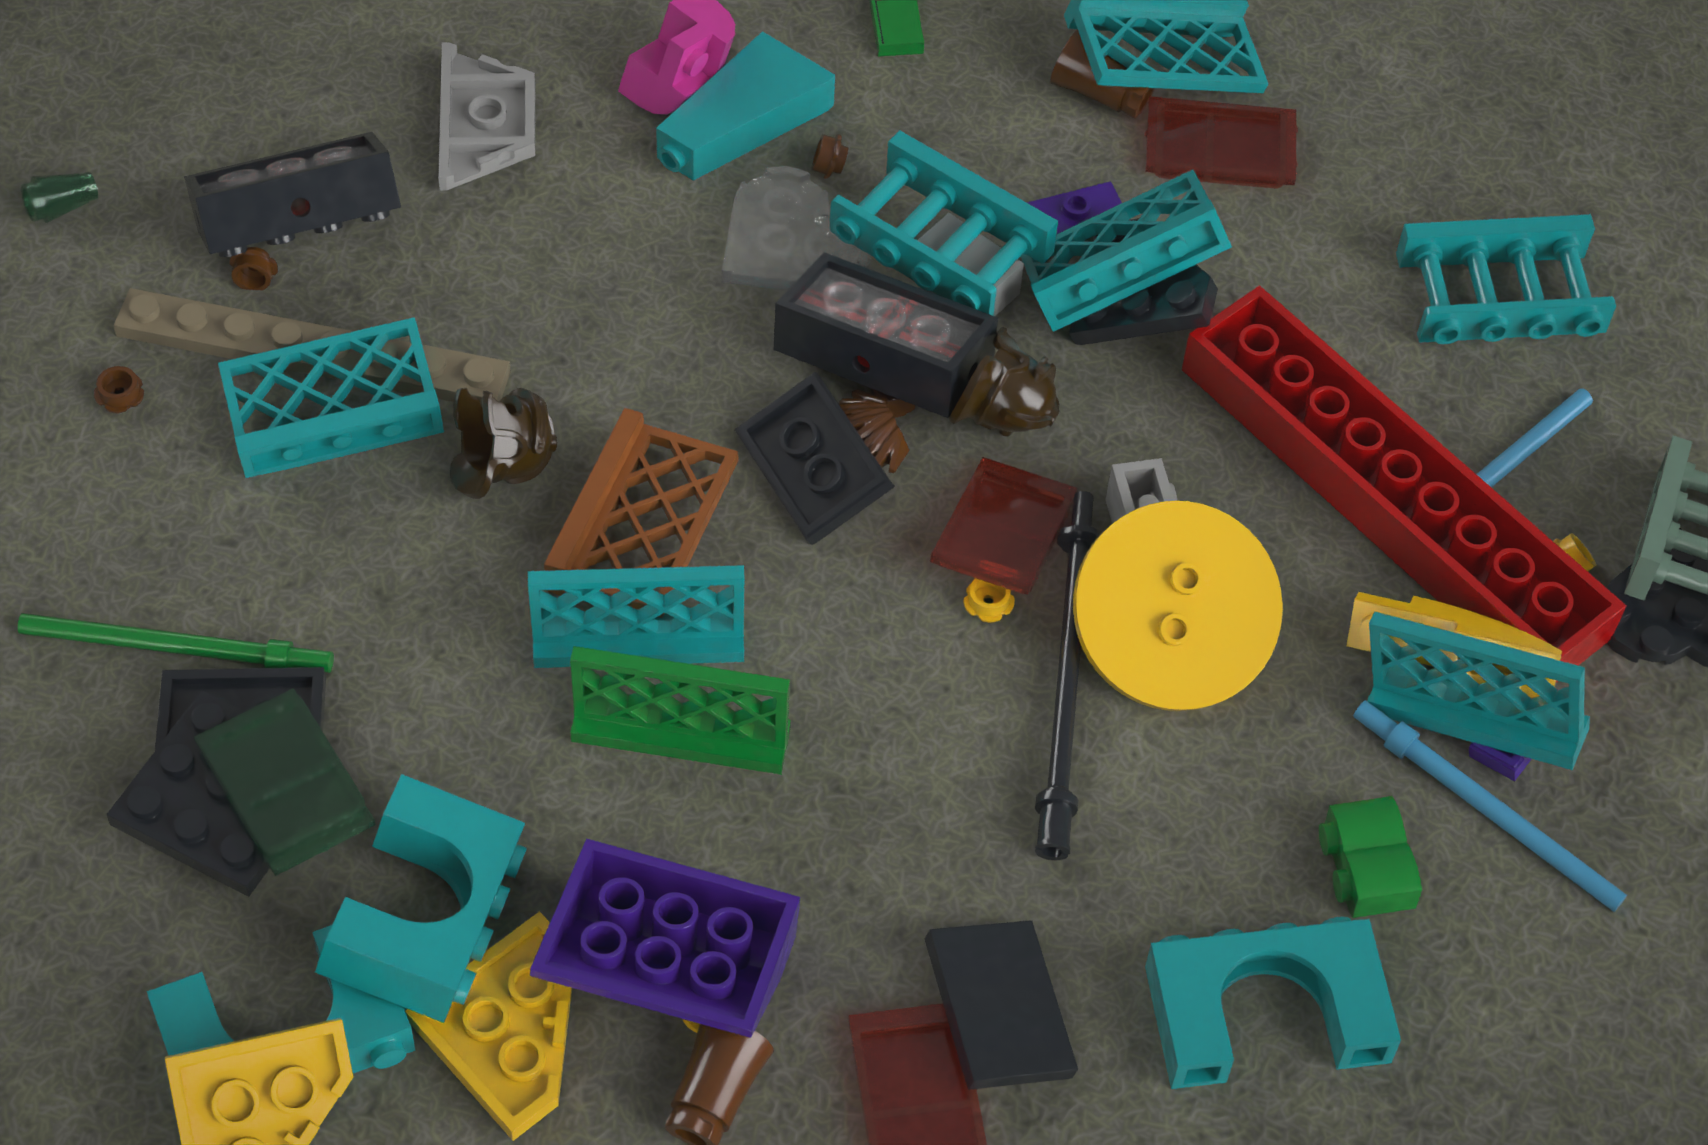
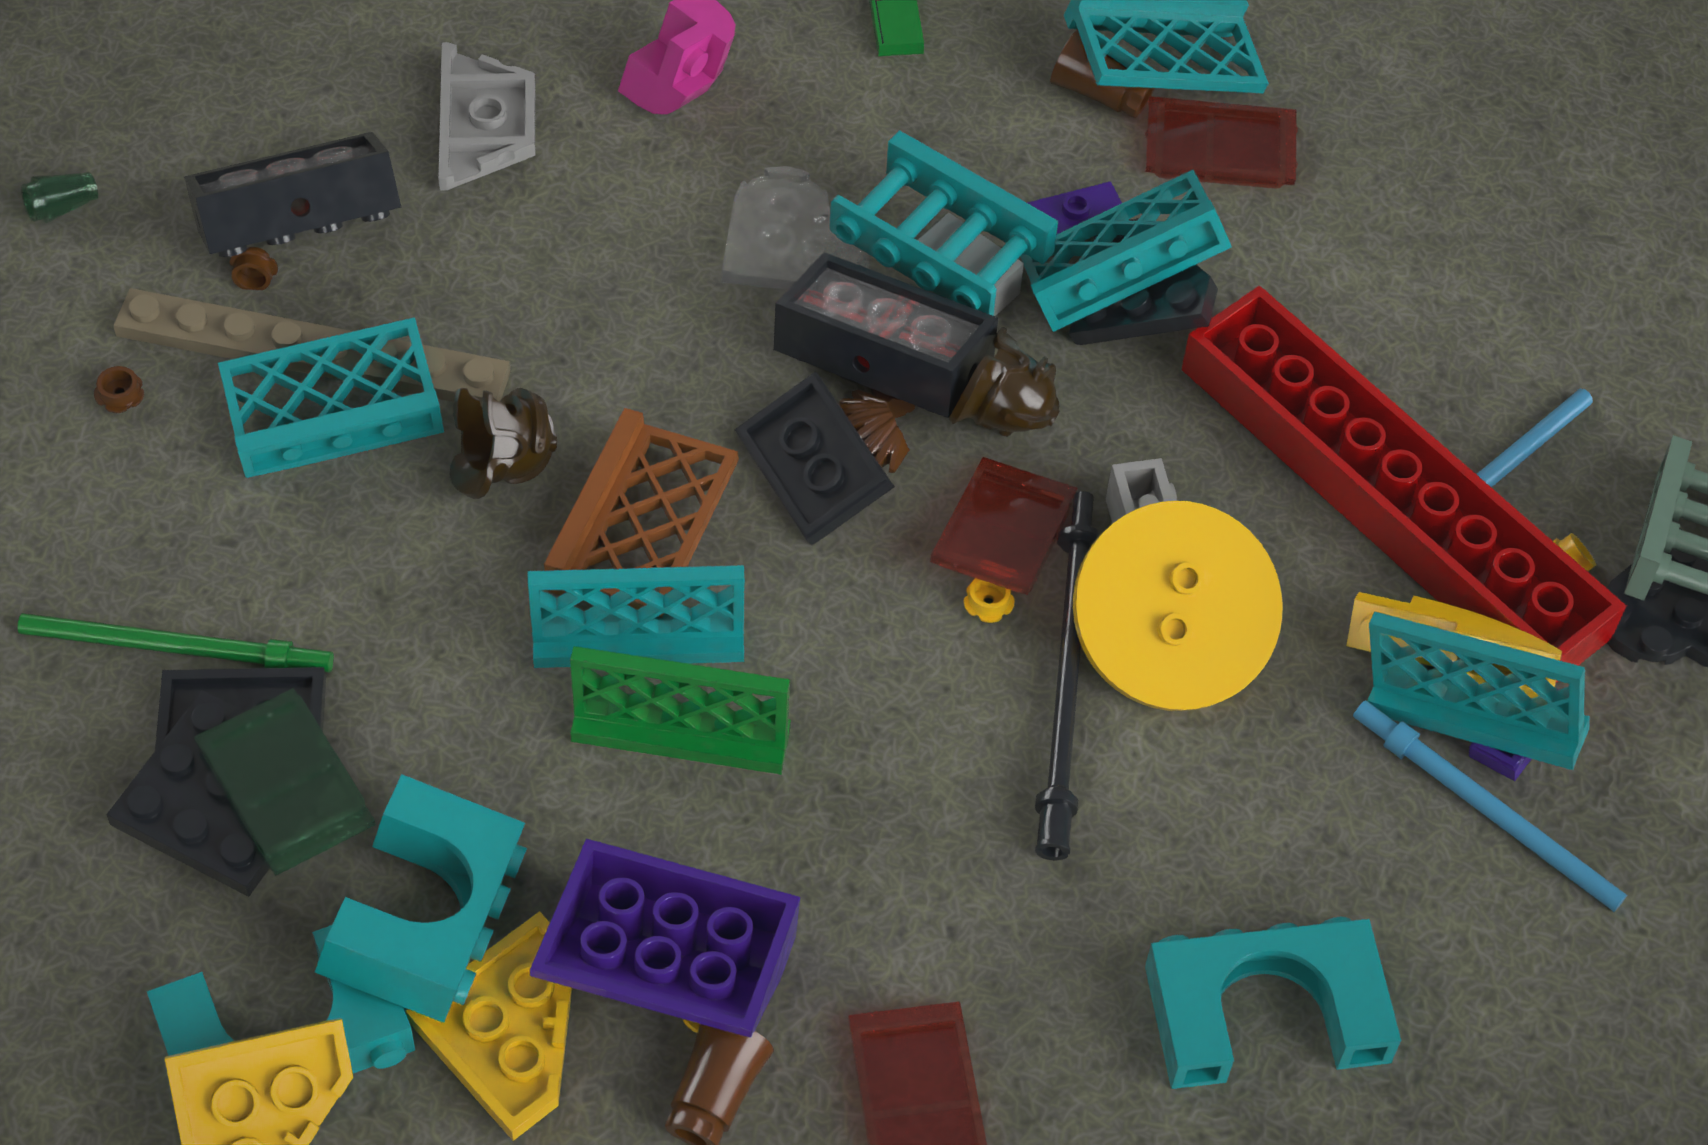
(743, 107): teal slope -> none
(829, 155): reddish brown plate -> none
(1000, 1004): black tile -> none
(1371, 857): green brick -> none
(1512, 241): teal fence -> none

